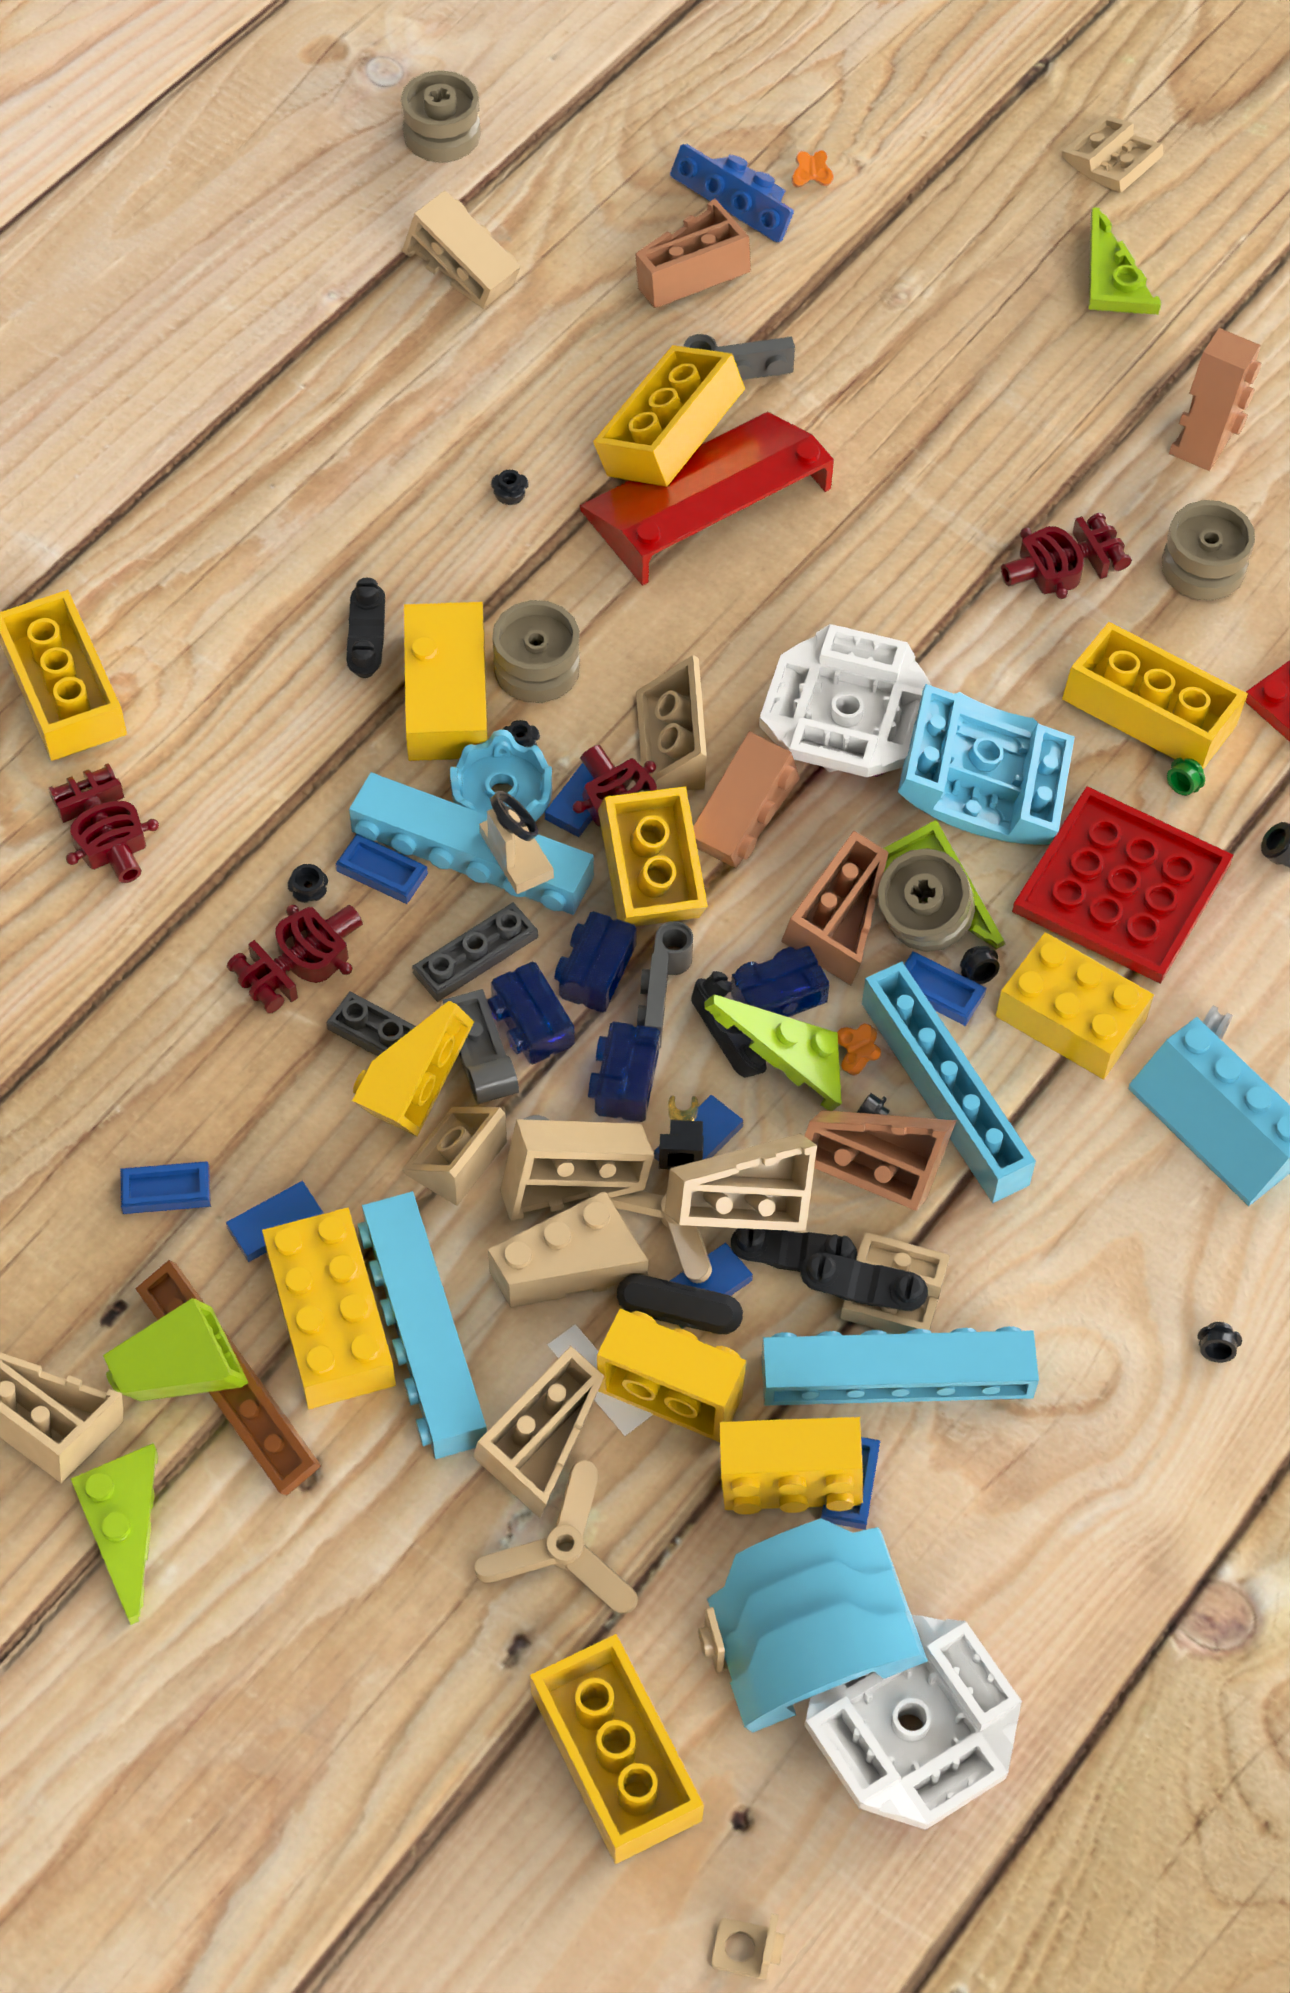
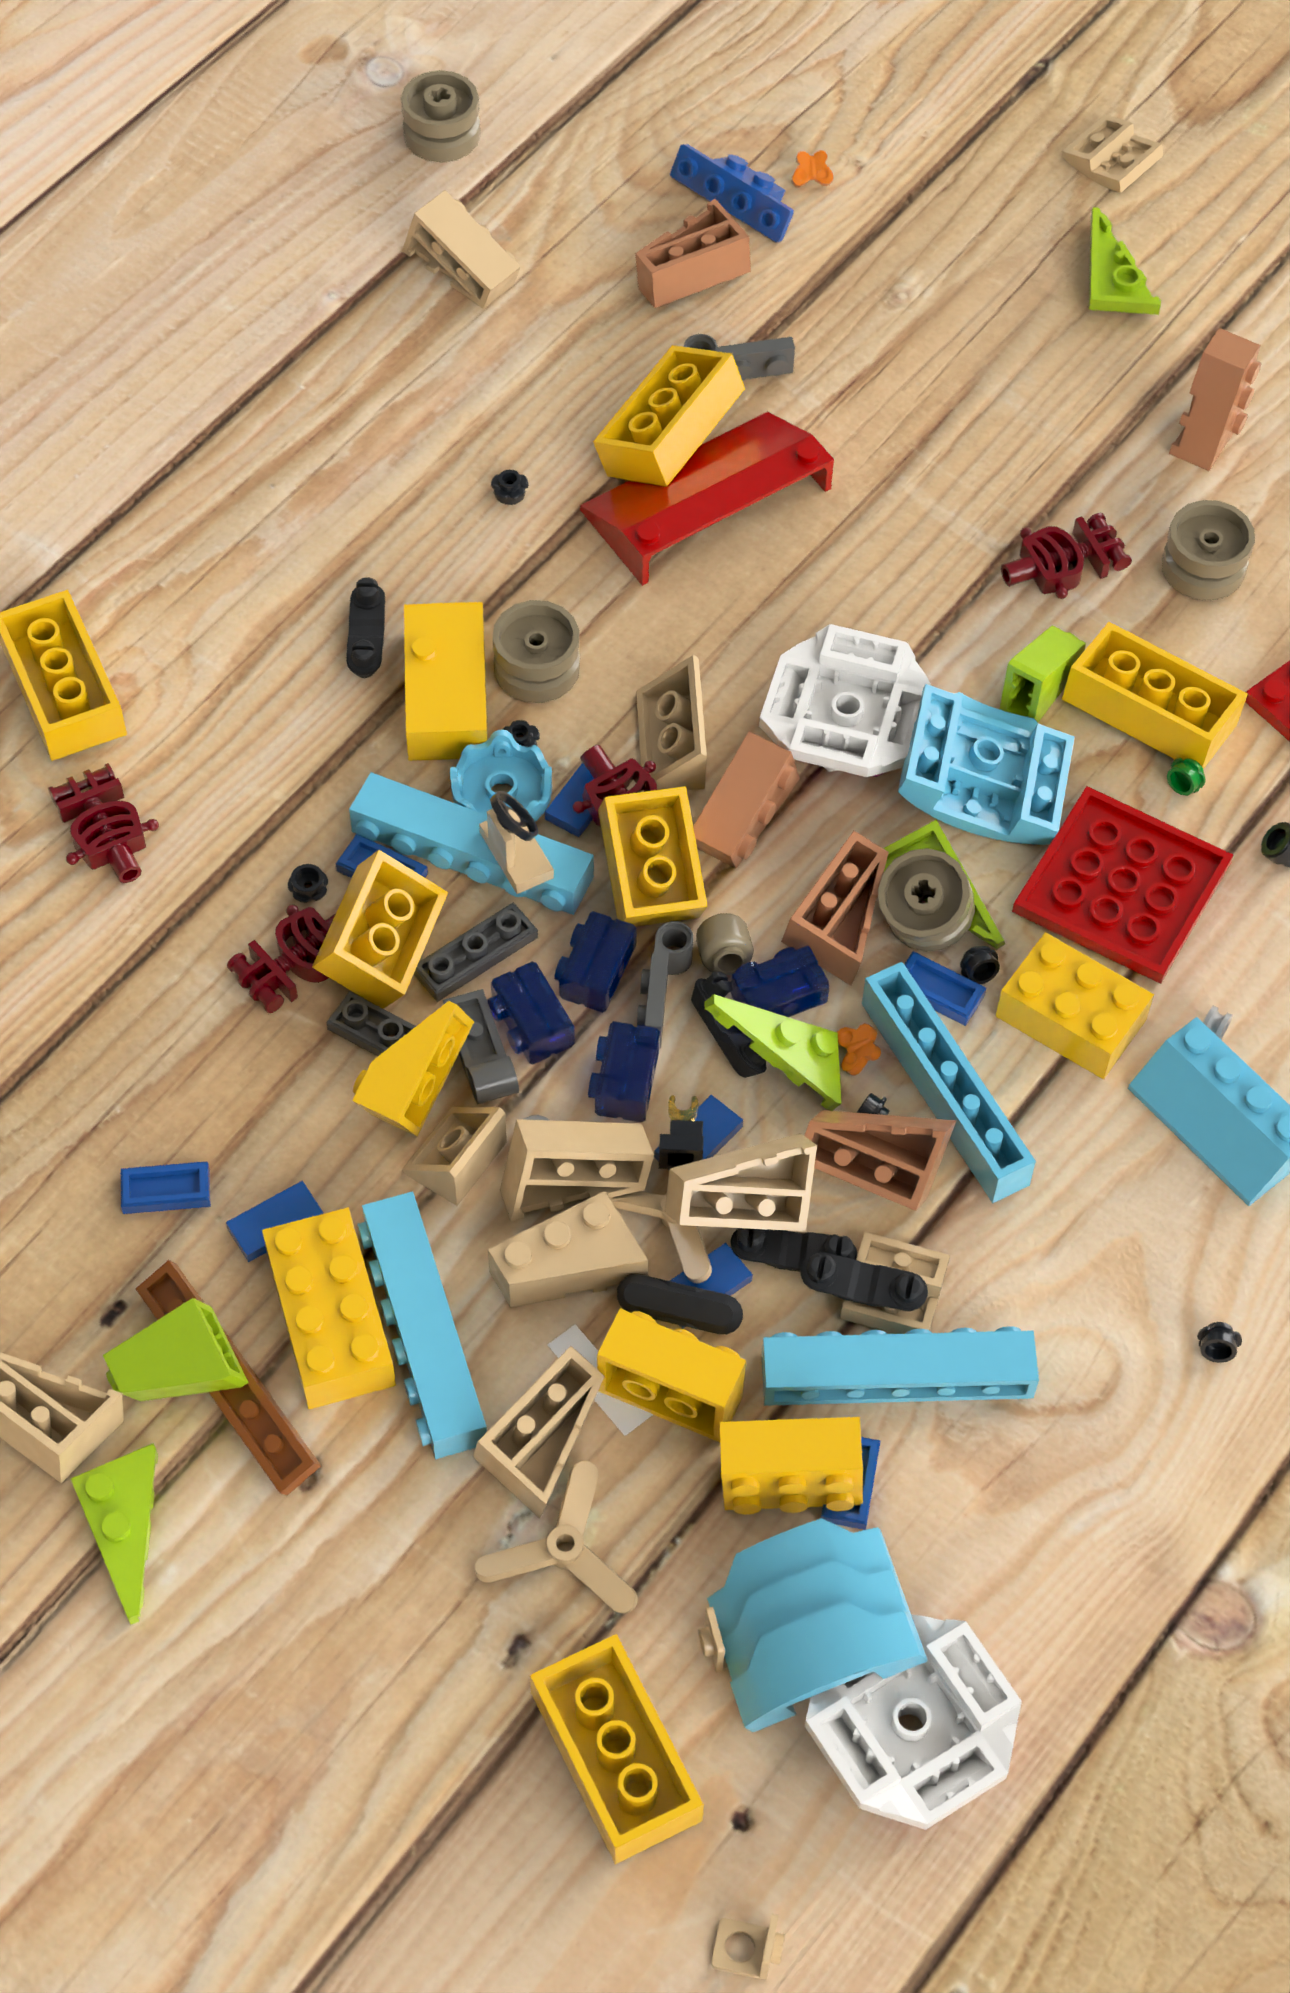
(380, 929): none -> yellow brick
(724, 943): none -> dark tan head
(1040, 673): none -> lime slope

